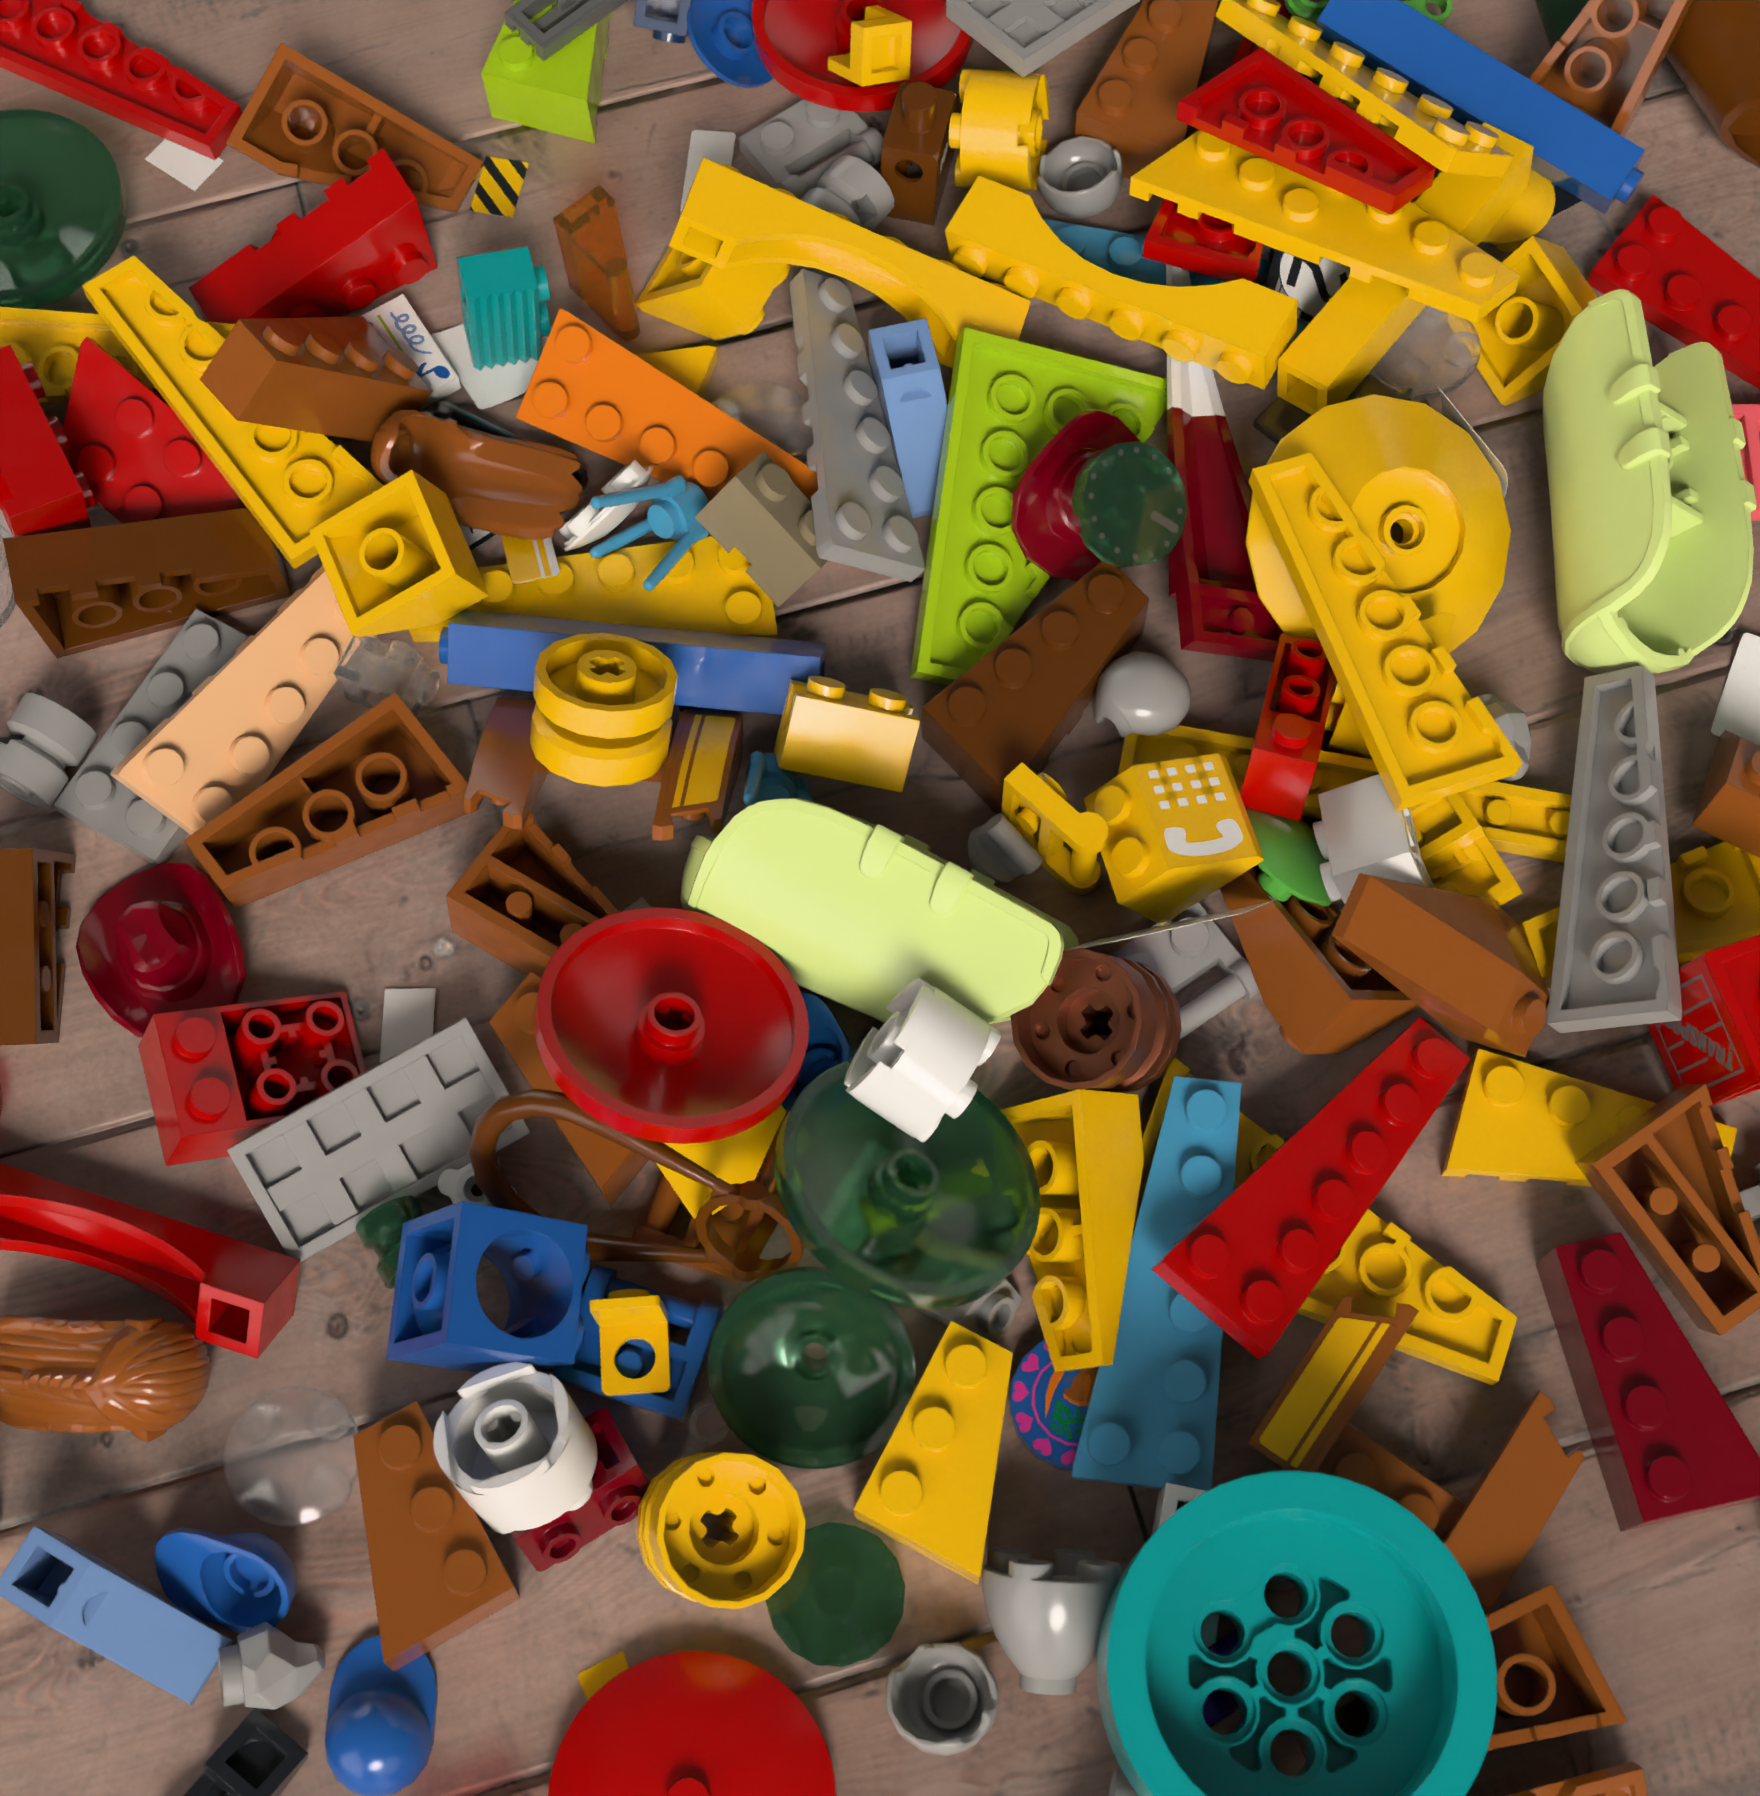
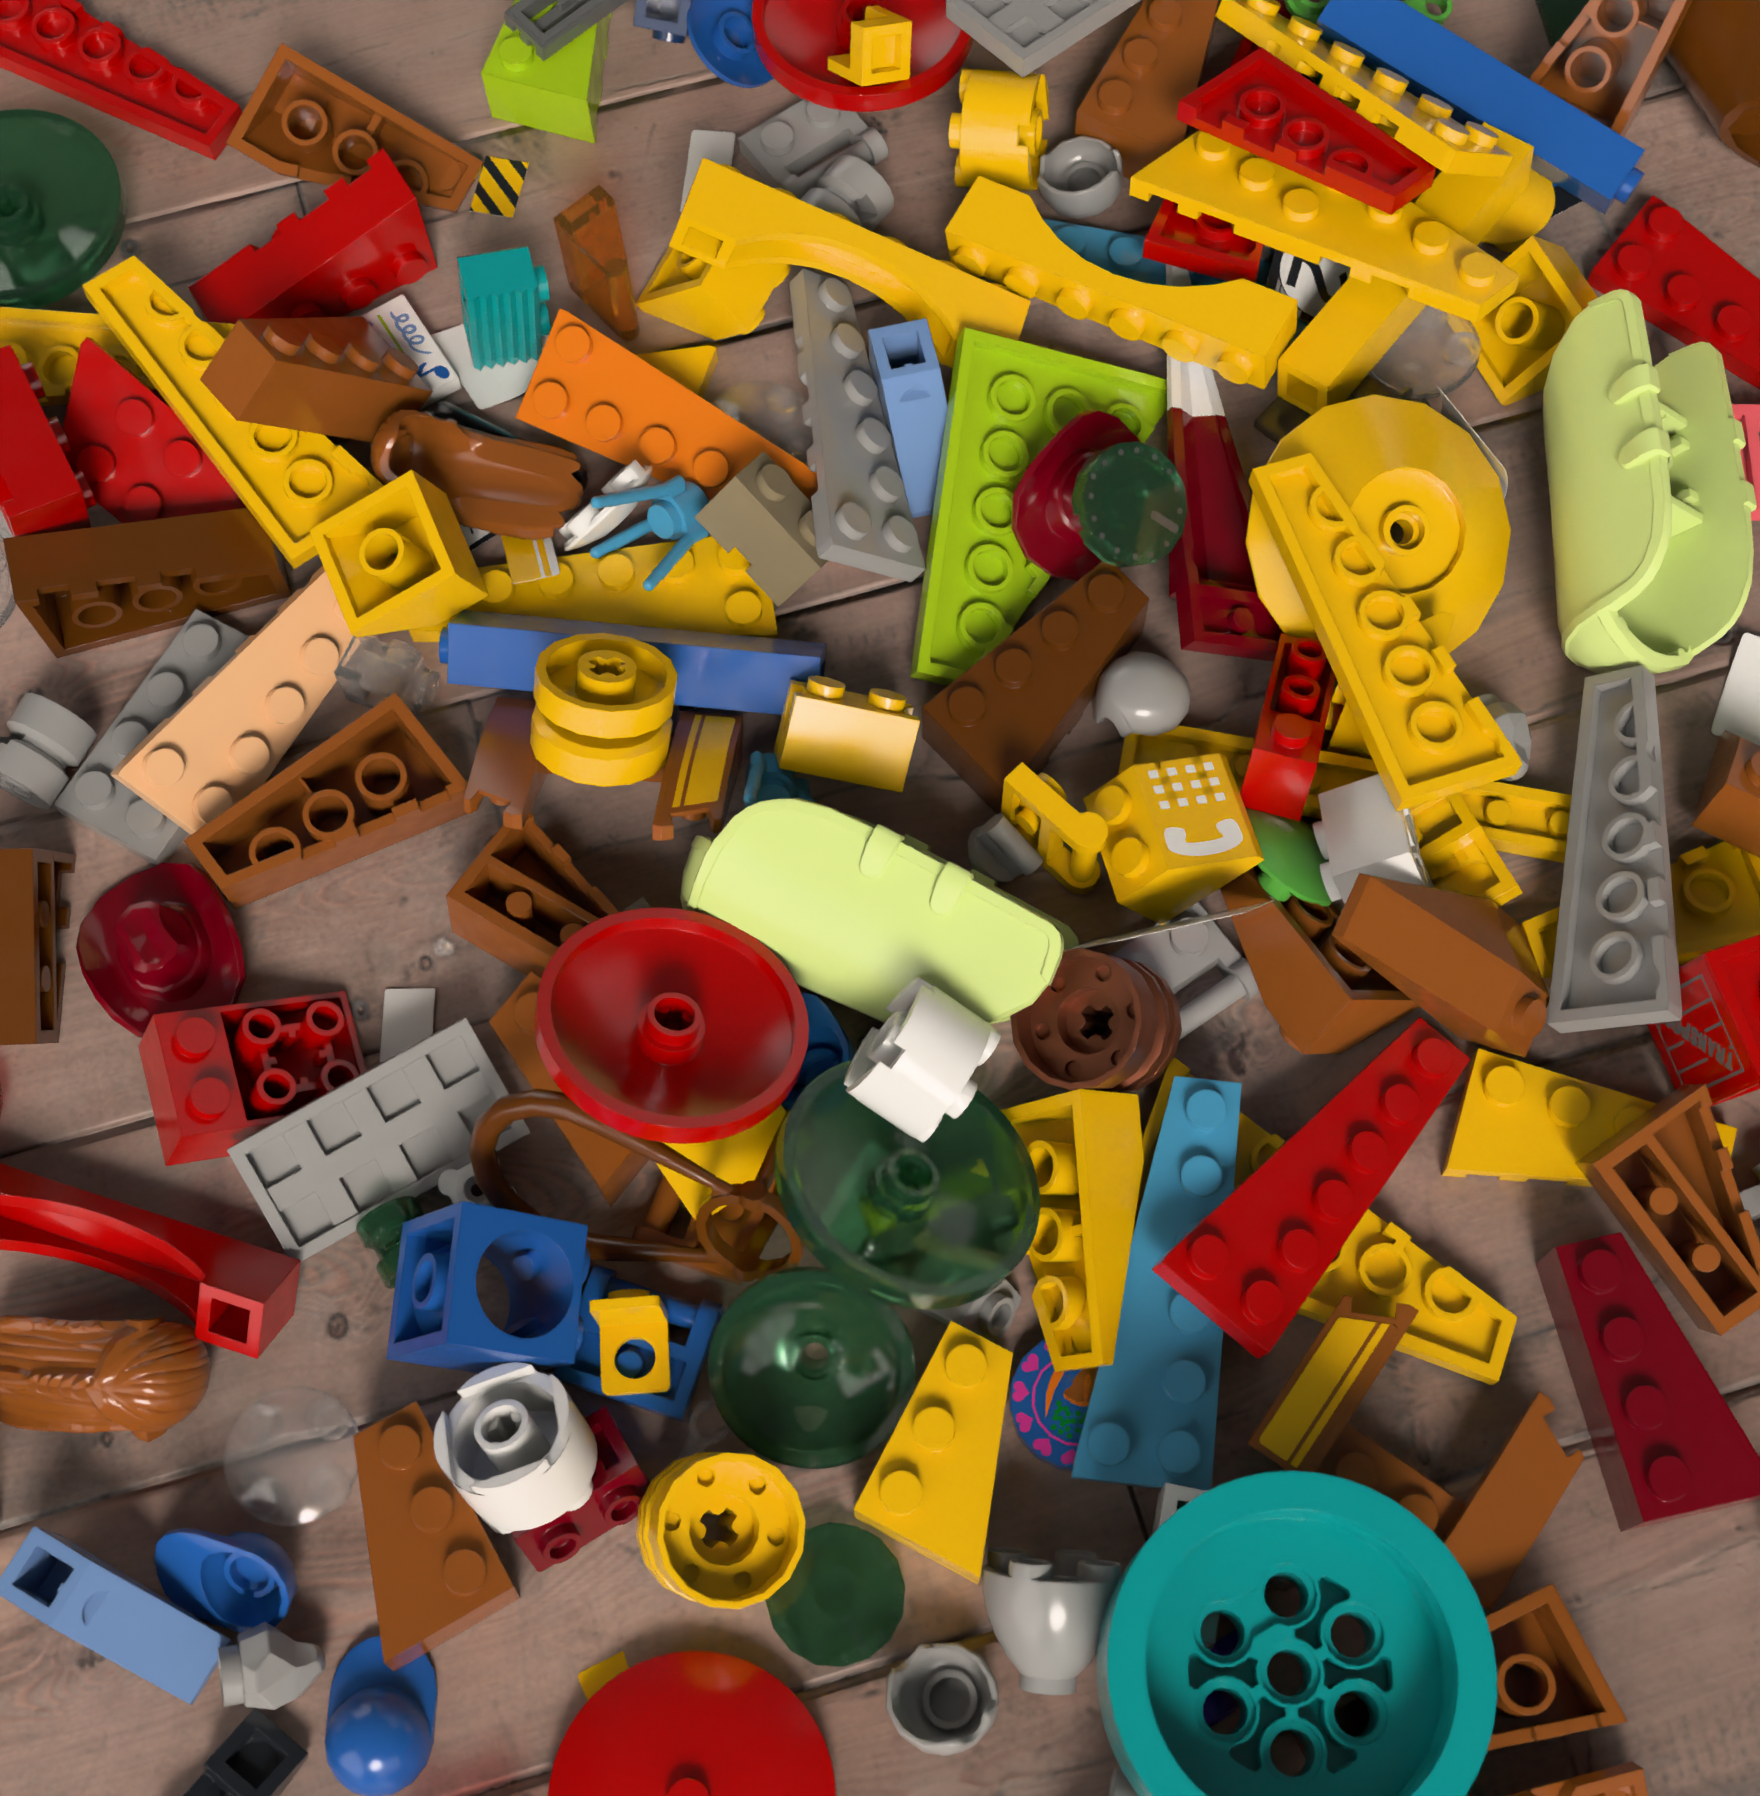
(183, 163): white sticker -> none
(918, 134): reddish brown torso -> none

